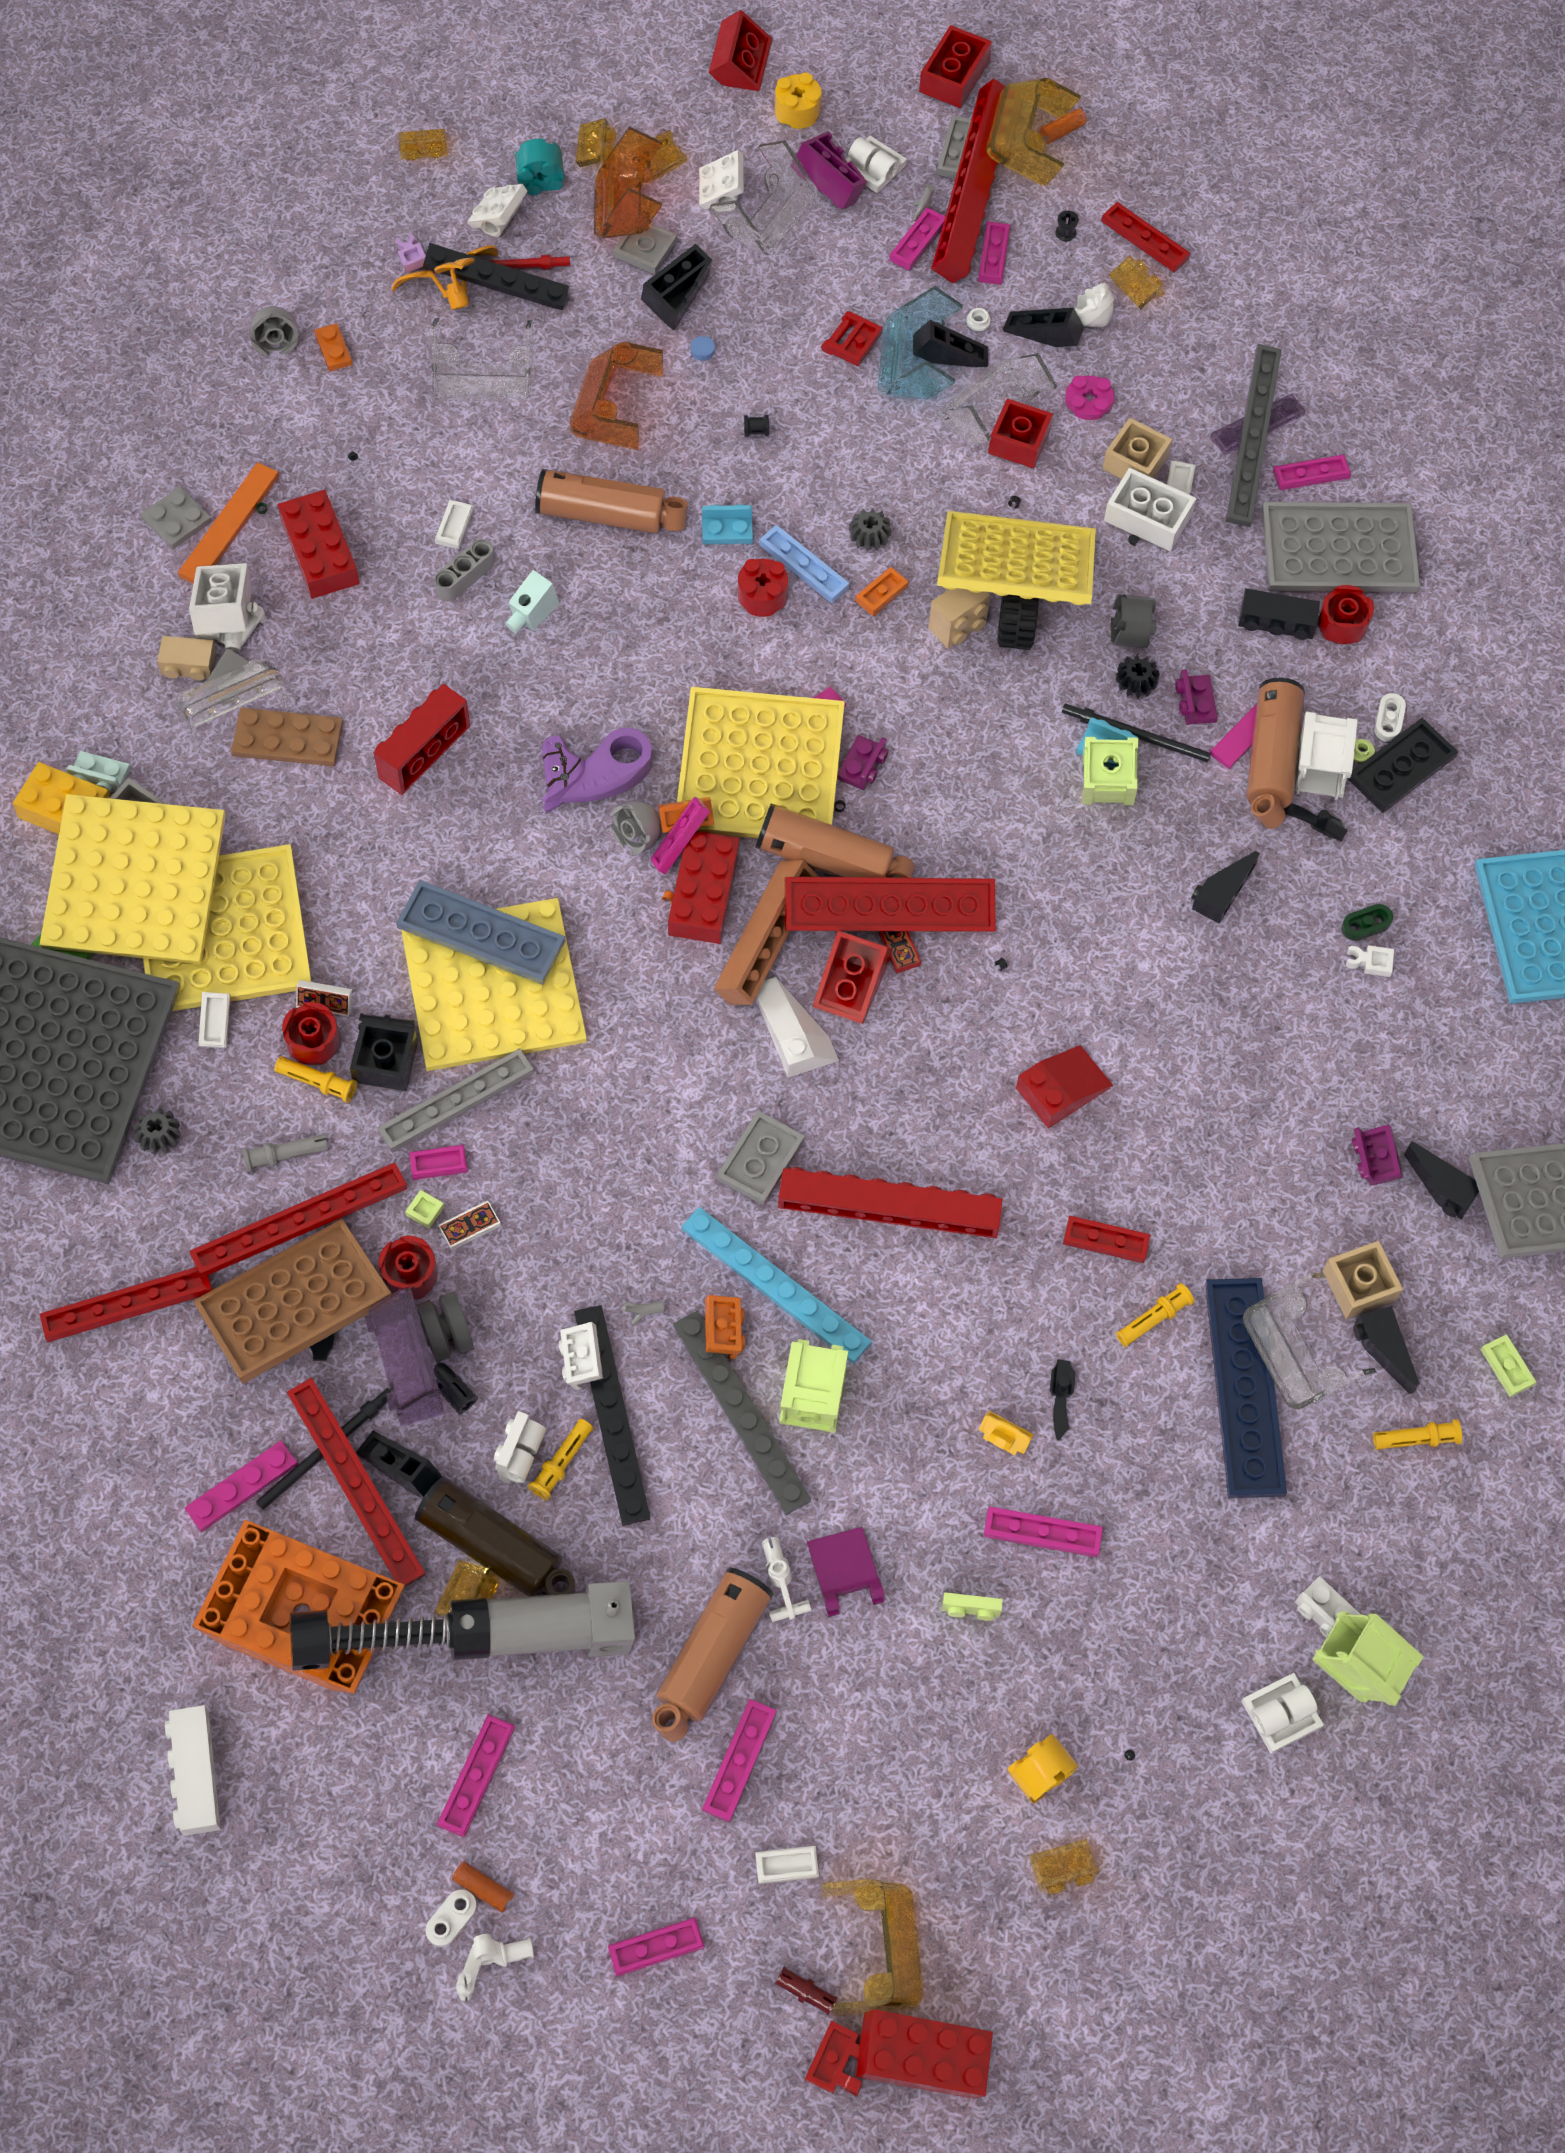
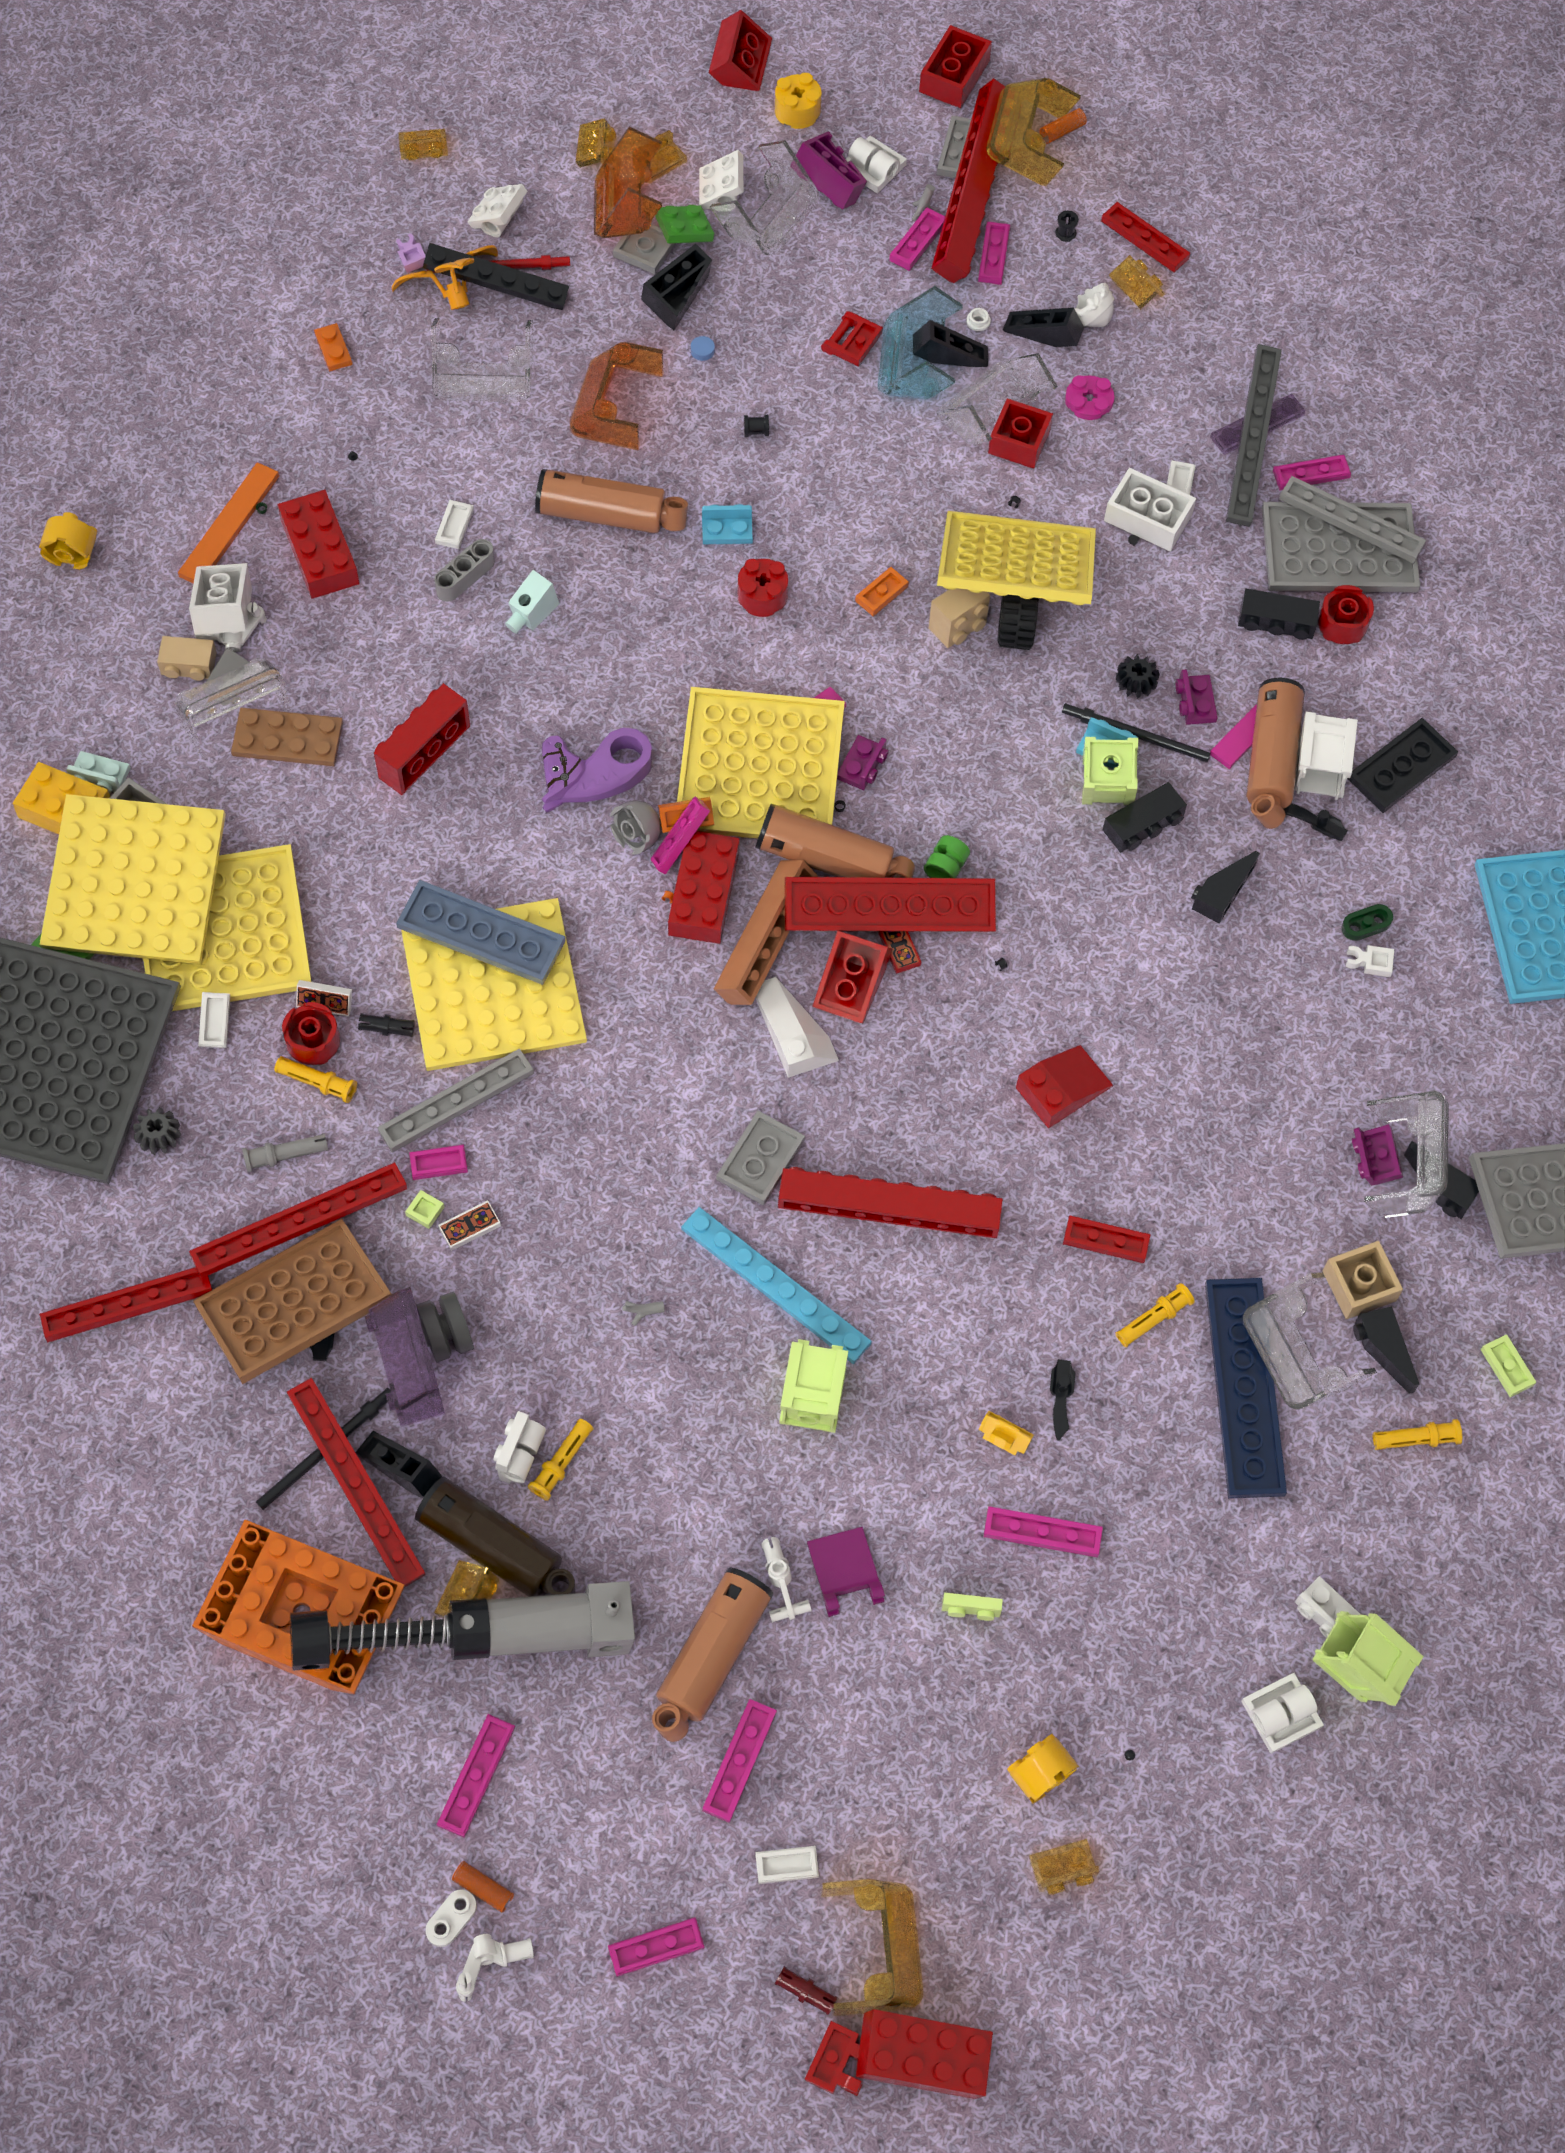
(67, 541): none -> yellow brick
(176, 518): light grey plate -> none
(193, 1770): white brick -> none
(241, 1486): dark pink plate -> none
(272, 327): light grey cylinder -> none
(384, 1055): black brick -> none
(399, 1256): red brick -> none
(454, 1389): black hinge -> none
(539, 166): teal brick -> none
(580, 1354): white bracket -> none
(615, 1427): black plate -> none
(684, 224): none -> bright green plate
(723, 1325): orange bracket -> none
(743, 1416): dark grey plate -> none
(804, 564): light blue plate -> none
(870, 529): dark grey gear -> none
(947, 858): none -> bright green wheel
(1133, 621): dark grey brick -> none
(1137, 449): tan brick -> none
(1145, 818): none -> black brick
(1352, 519): none -> light grey plate
(1359, 756): yellowish green plate -> none
(1390, 719): white plate -> none
(1429, 1121): none -> clear windscreen

